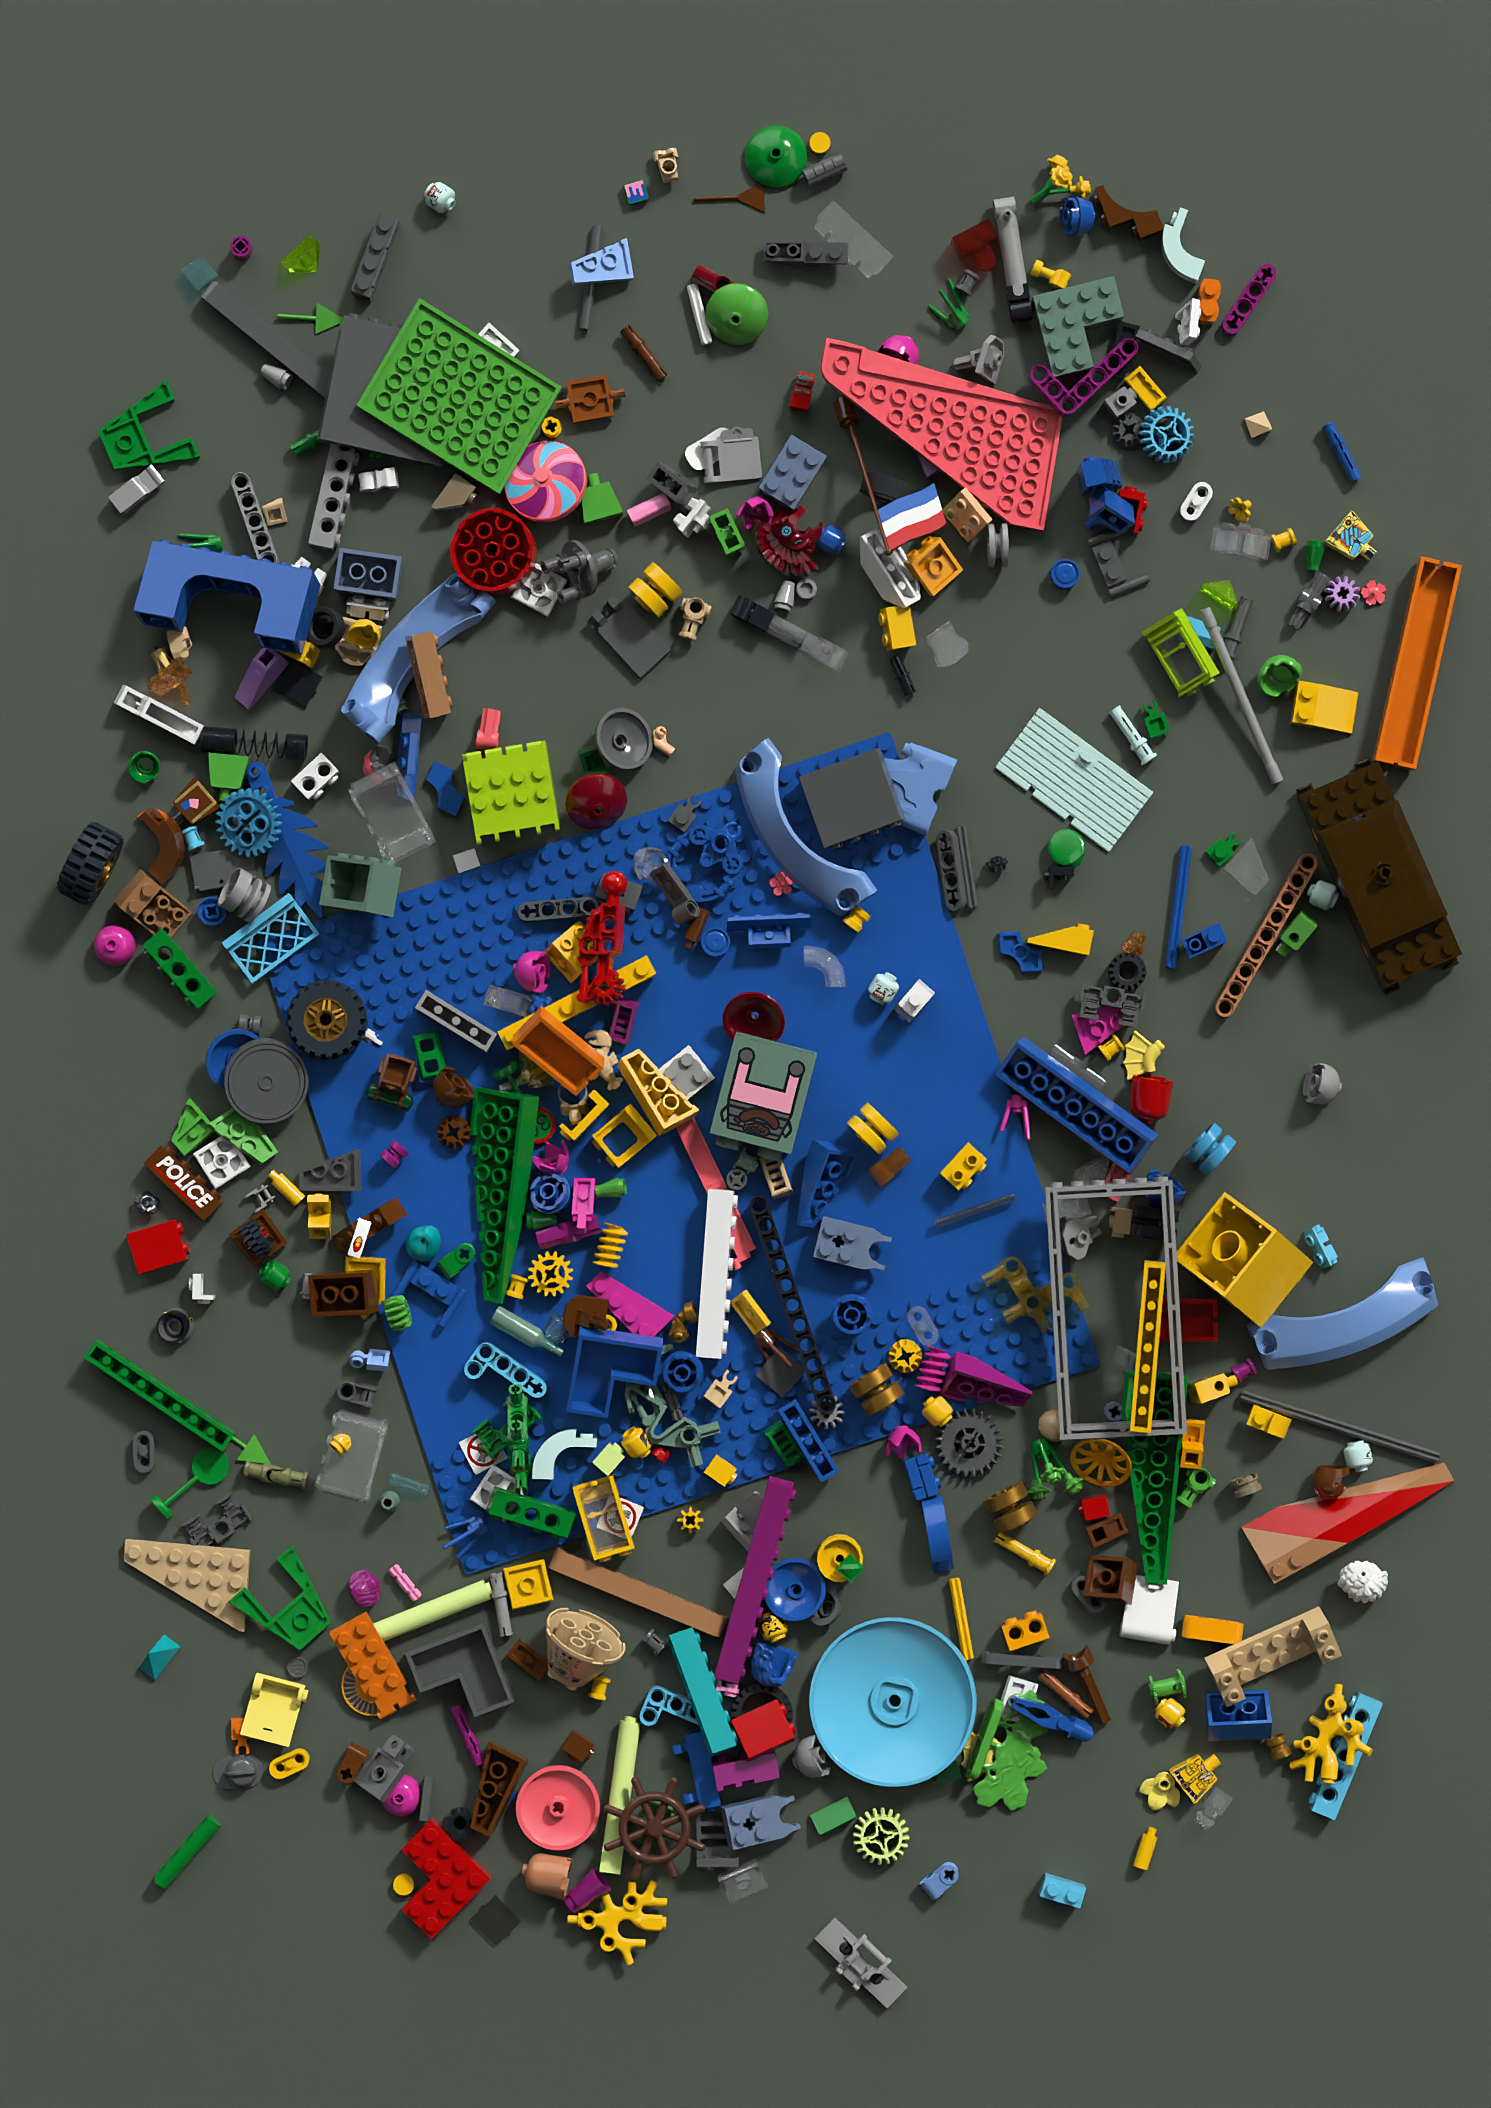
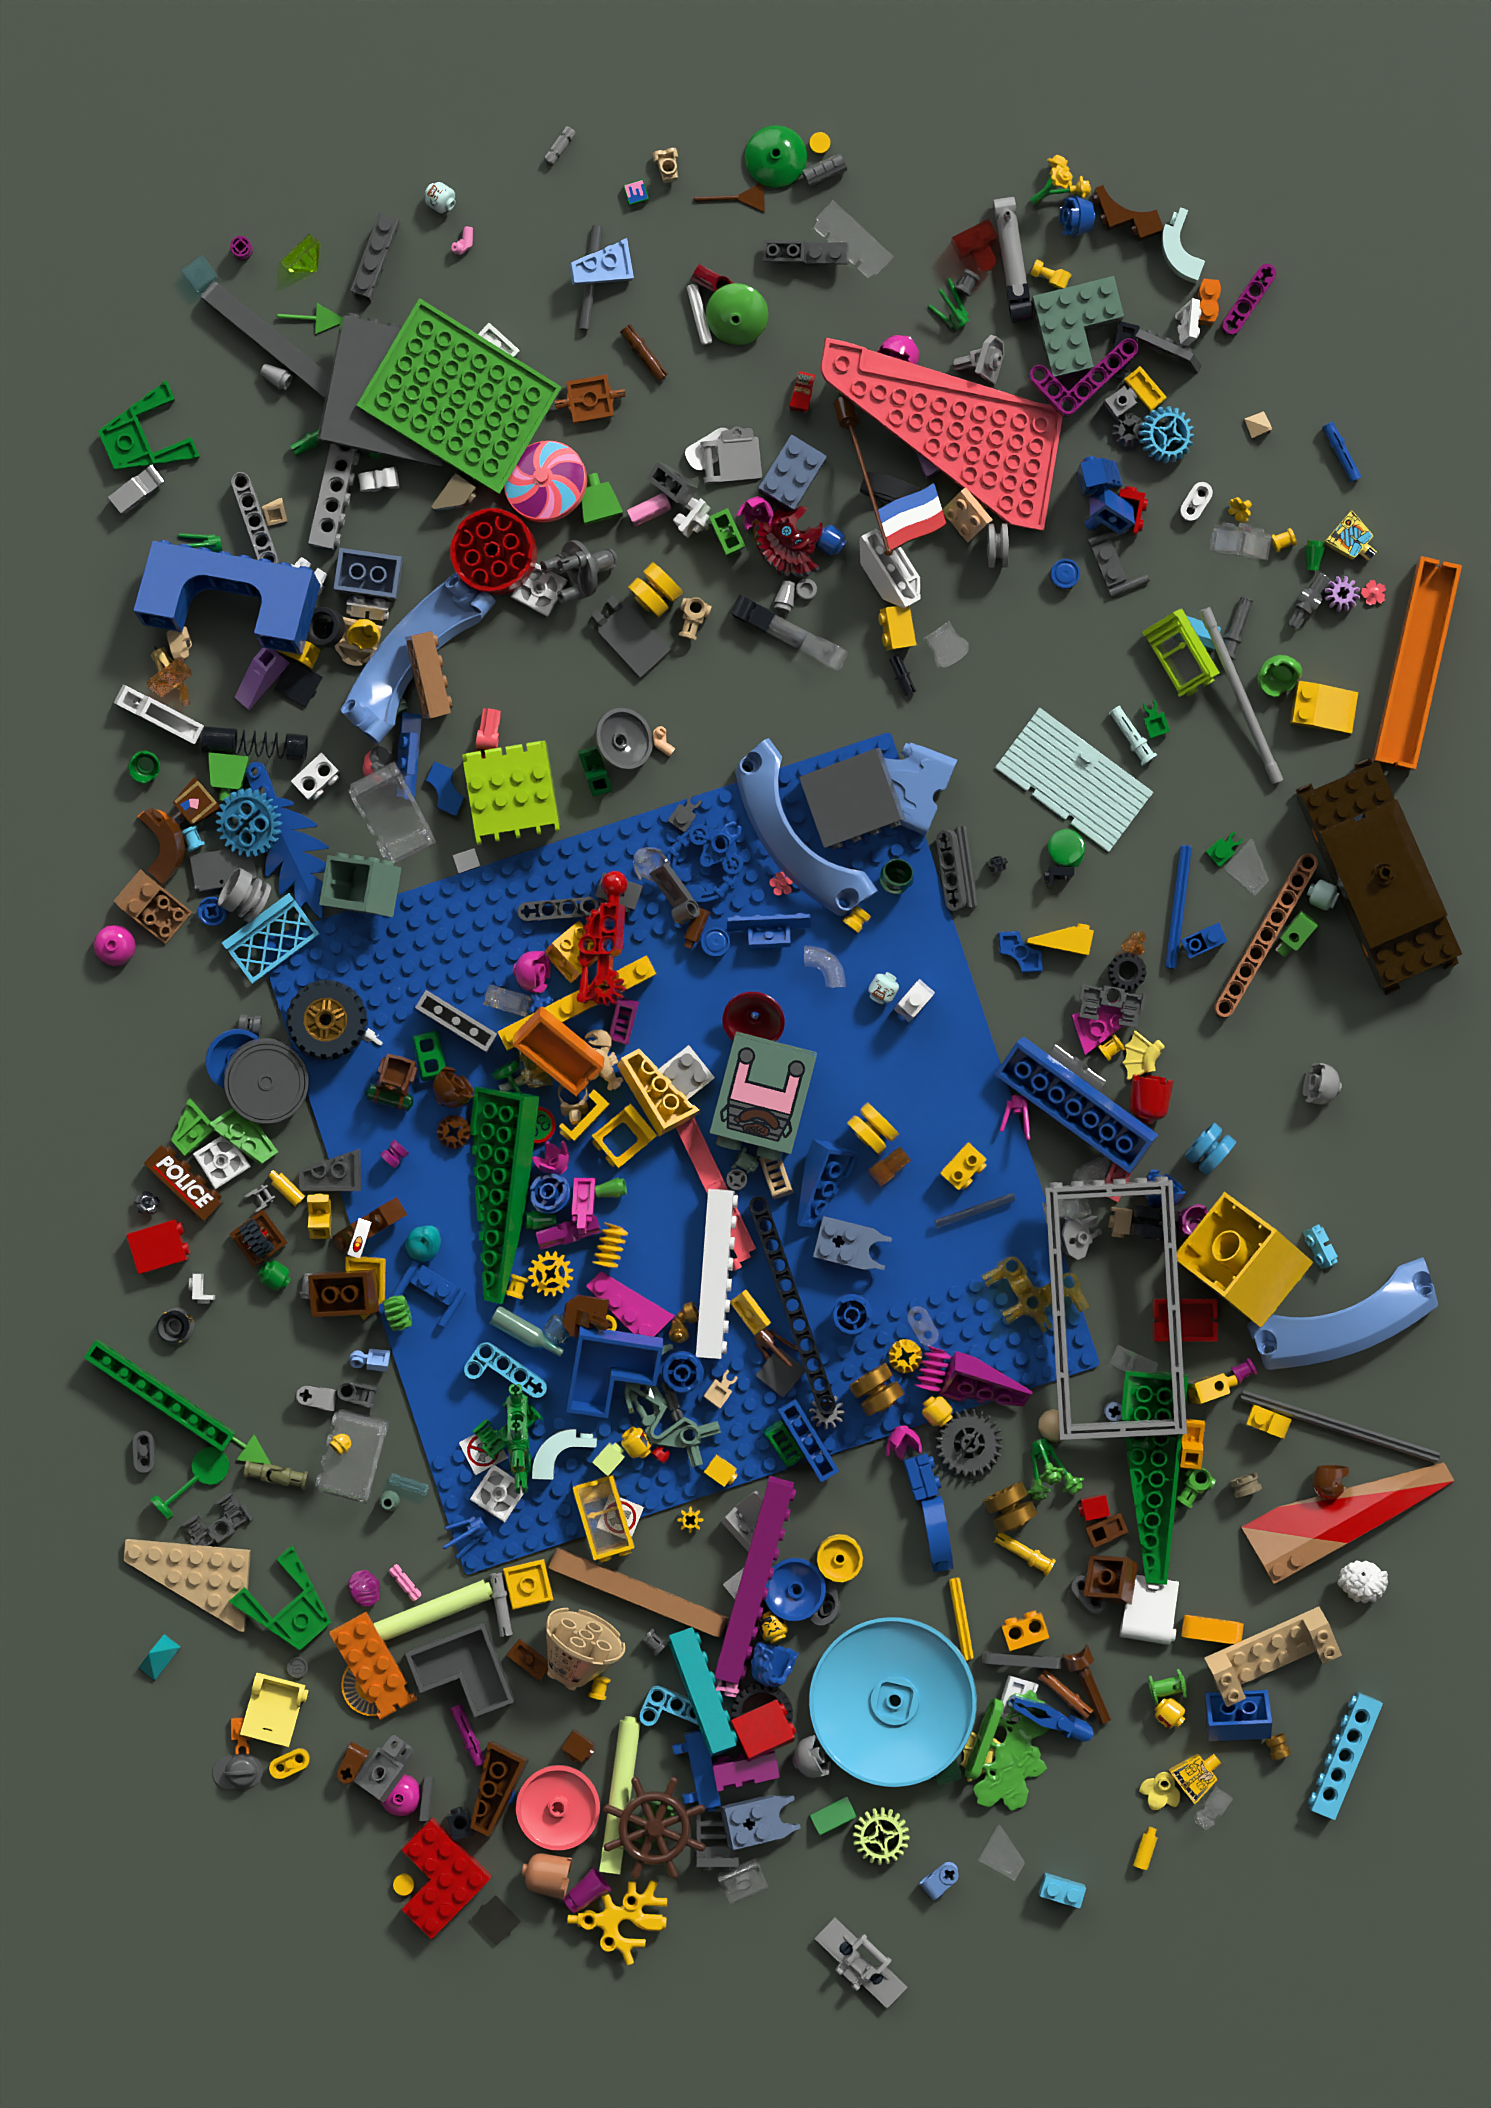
(90, 863): black wheel -> none
(162, 940): green brick -> none
(187, 1851): green brick -> none
(321, 1397): none -> light grey piece
(454, 1262): green piece -> none
(465, 243): none -> bright pink arm
(501, 1498): green brick -> none
(548, 433): yellow bush -> none
(559, 145): none -> light grey axle
(593, 792): dark red dish -> none
(850, 1568): green tile -> none
(896, 876): none -> dark green helmet
(933, 565): light orange plate -> none
(1002, 1854): none -> clear wing
(1103, 1456): light orange wheel -> none
(1147, 1346): yellow brick -> none
(1190, 1218): none -> magenta hair
(1222, 592): clear neon green slope -> none
(1321, 1746): yellow plant -> none
(1358, 1455): light aqua head -> none

